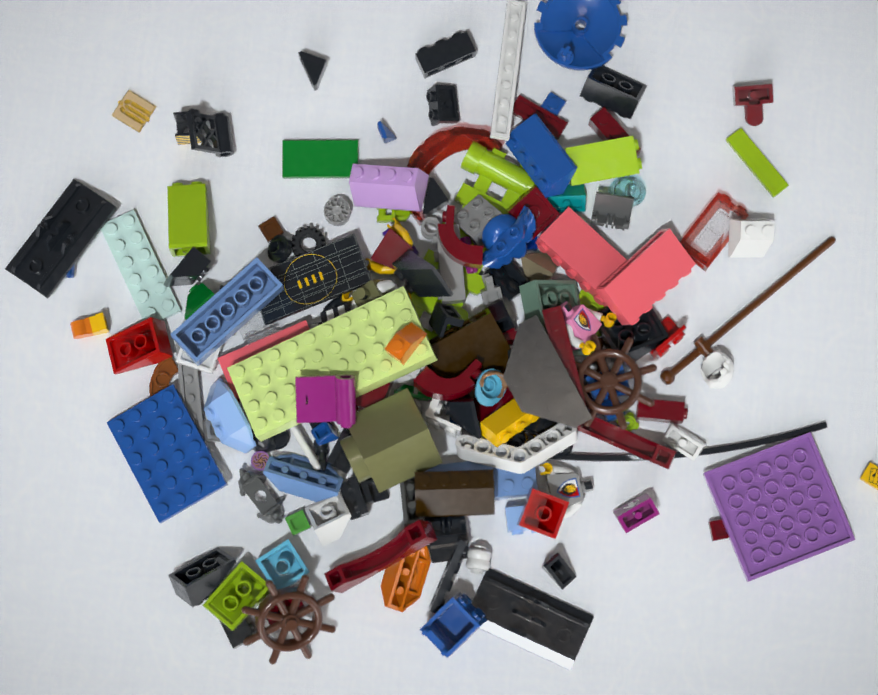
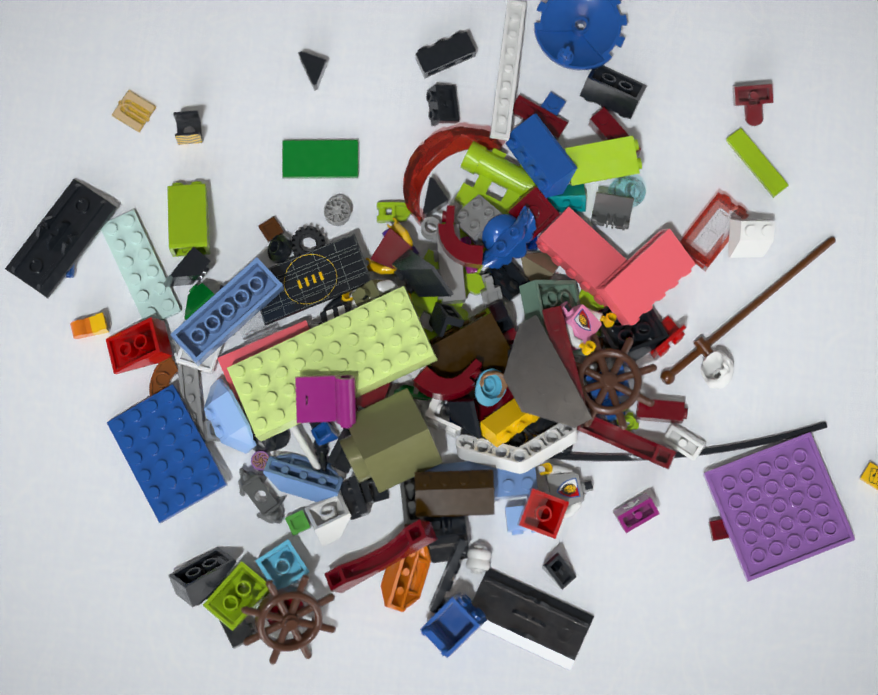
(218, 133): black piece -> none
(386, 134): blue slope -> none
(388, 187): lavender slope -> none
(405, 343): orange slope -> none

